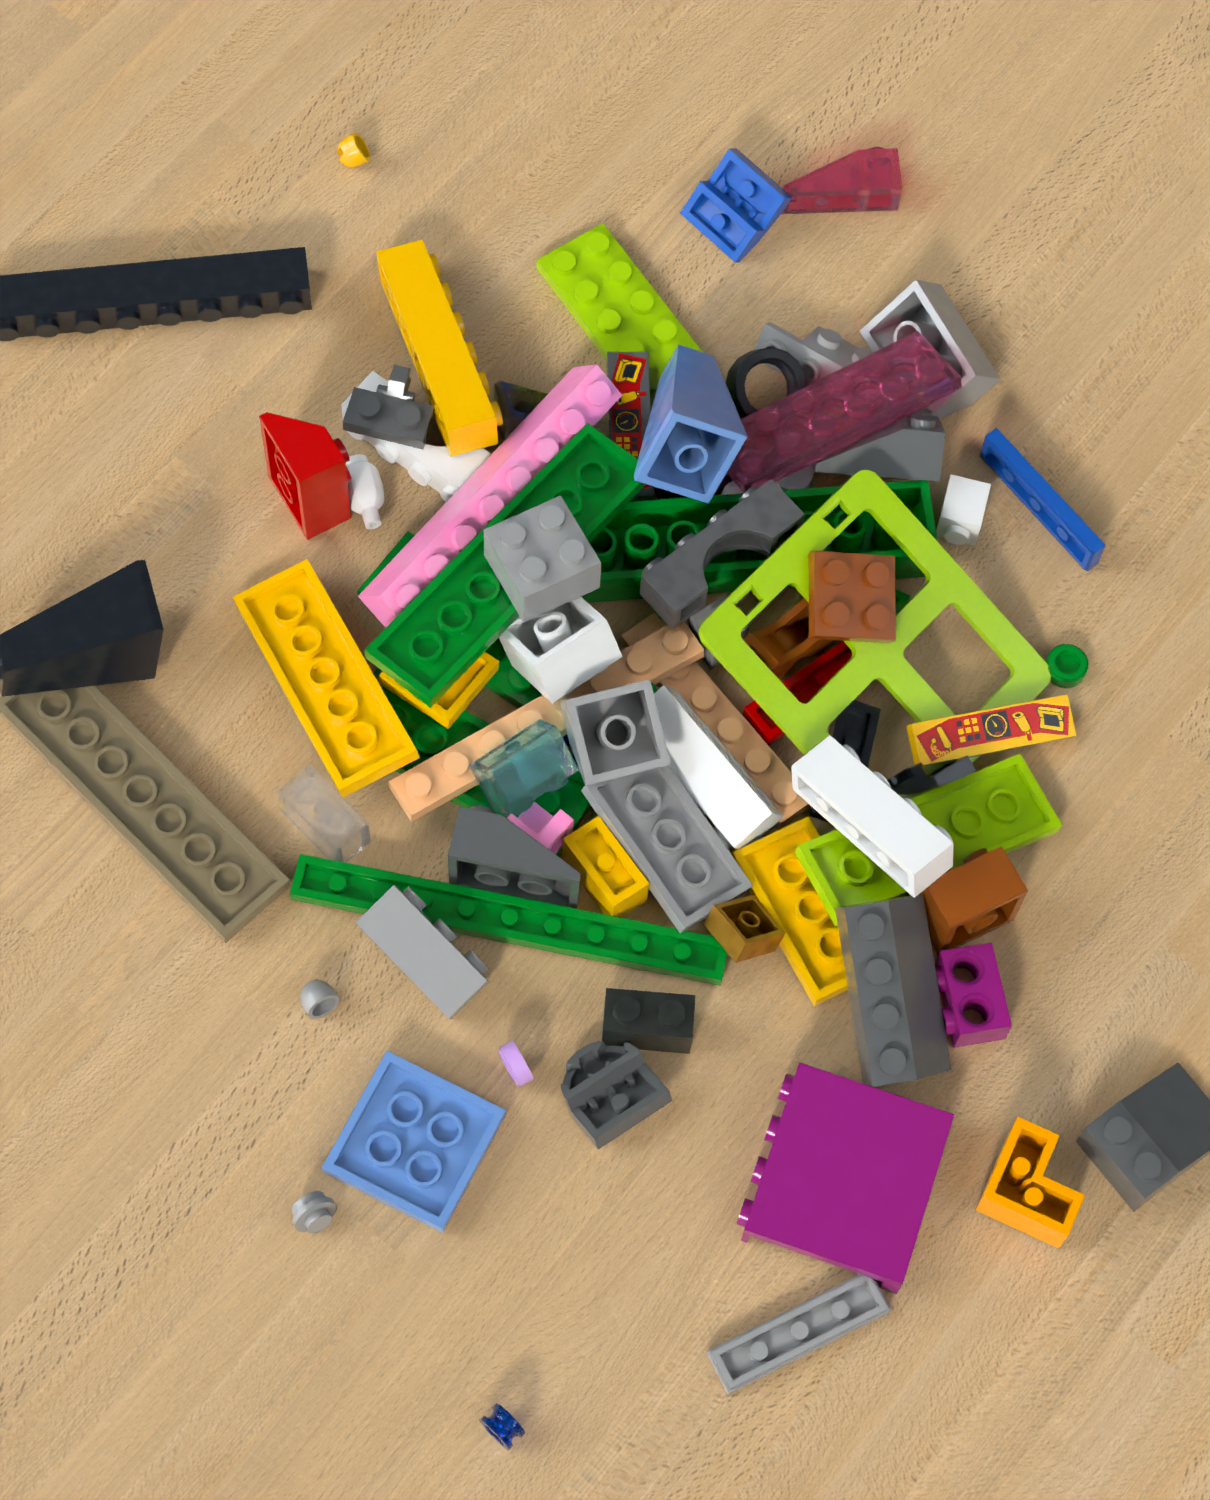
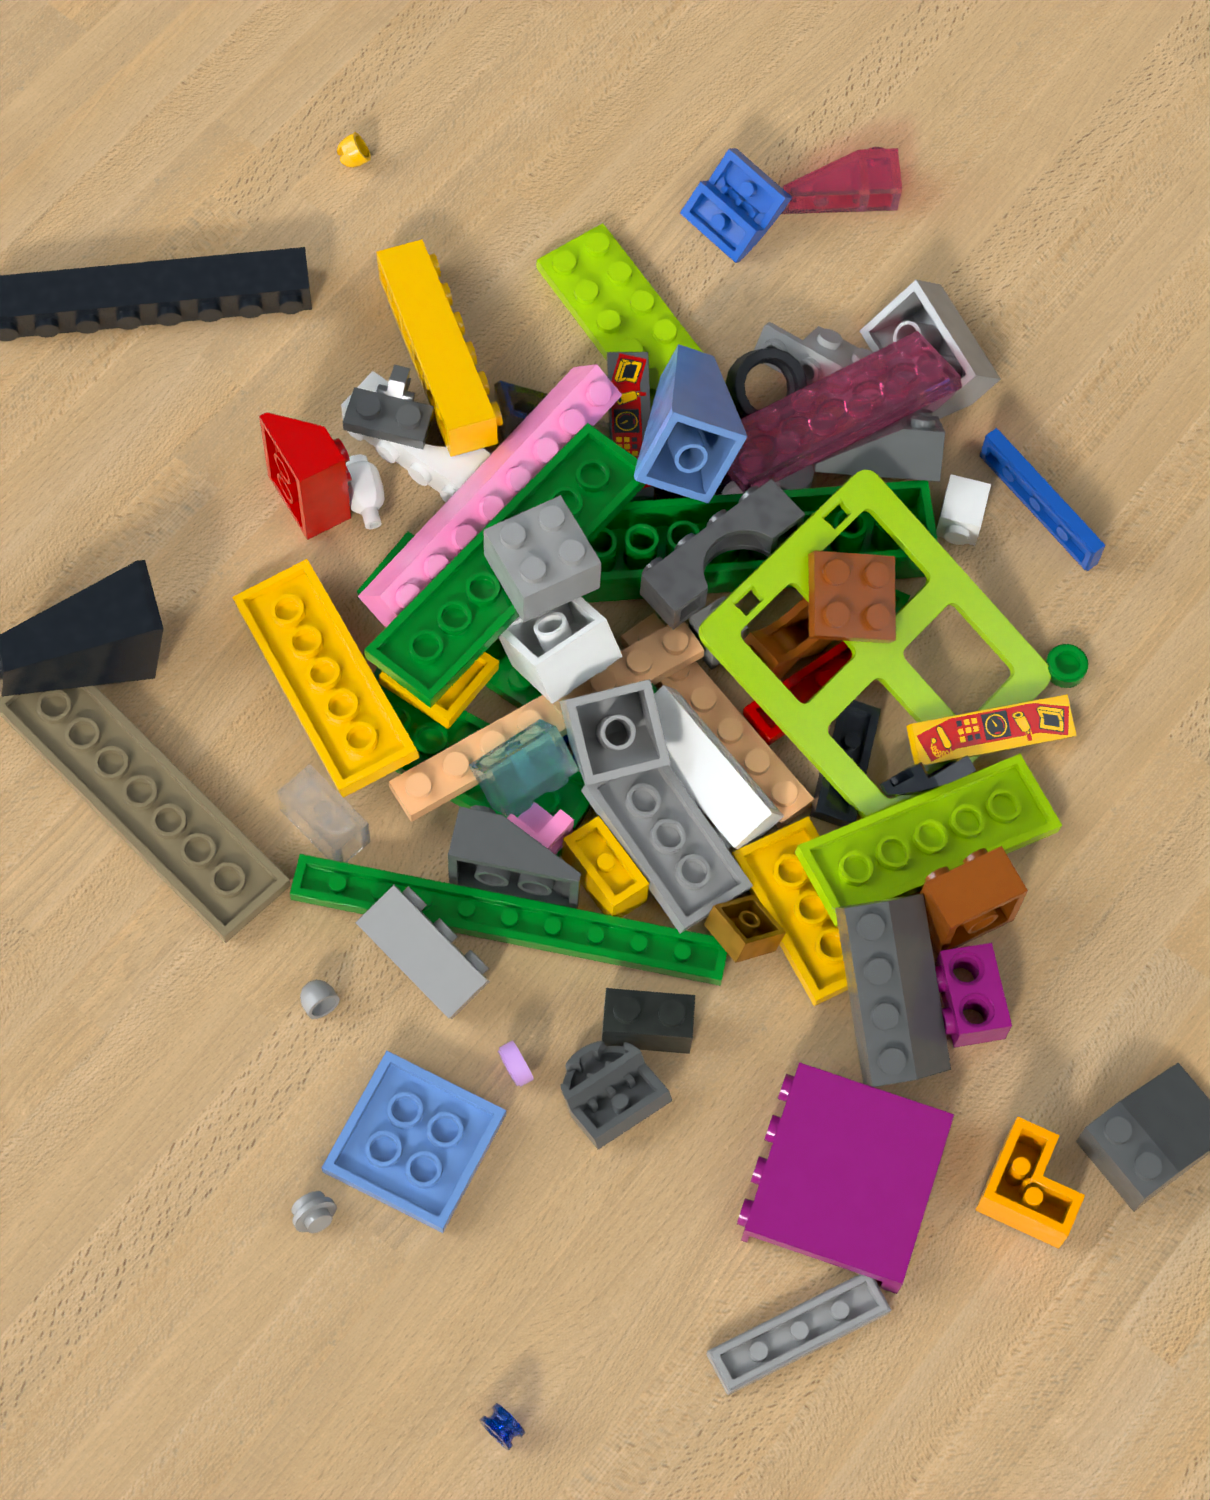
(873, 815): white brick -> none

